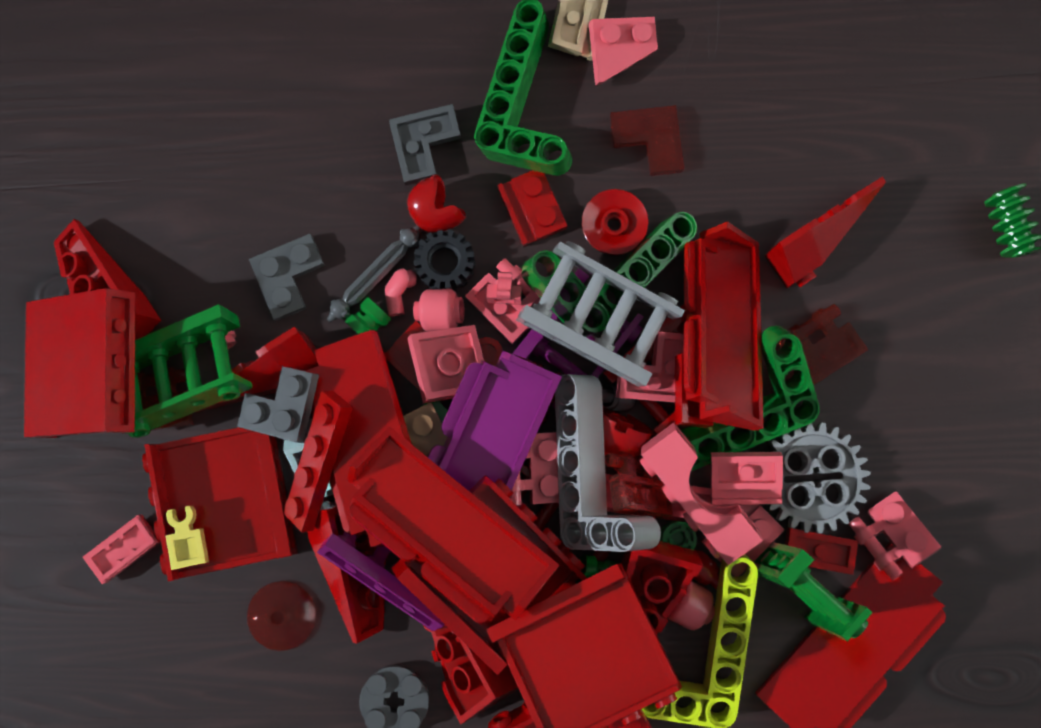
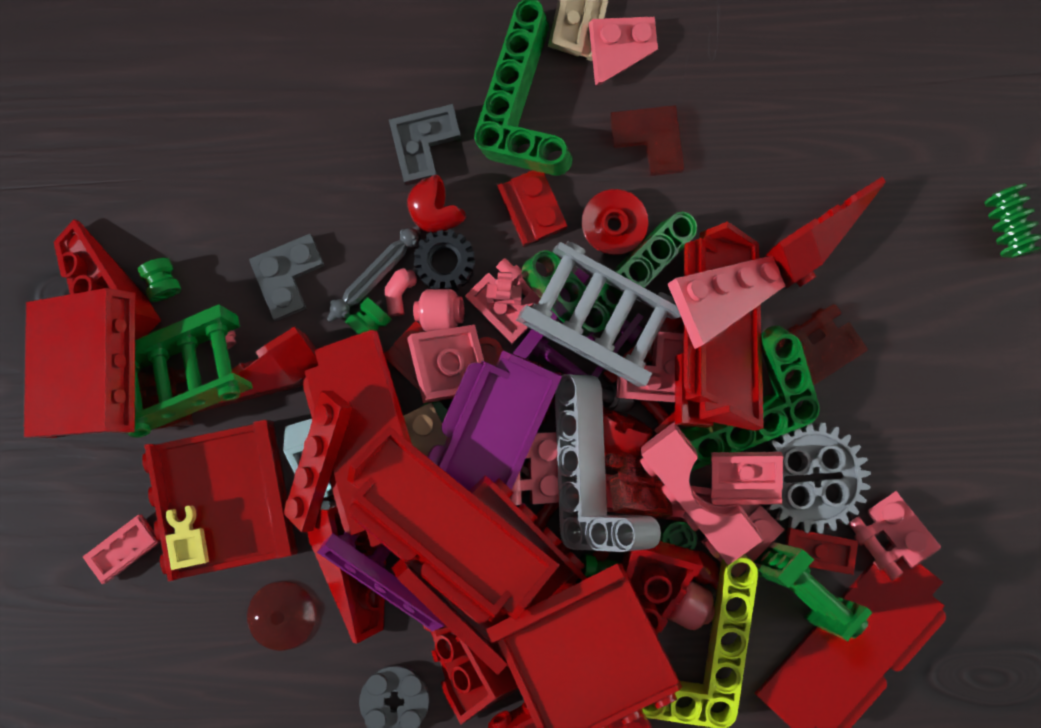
(159, 279): none -> green wheel
(287, 413): dark grey plate -> none
(723, 295): none -> coral wing

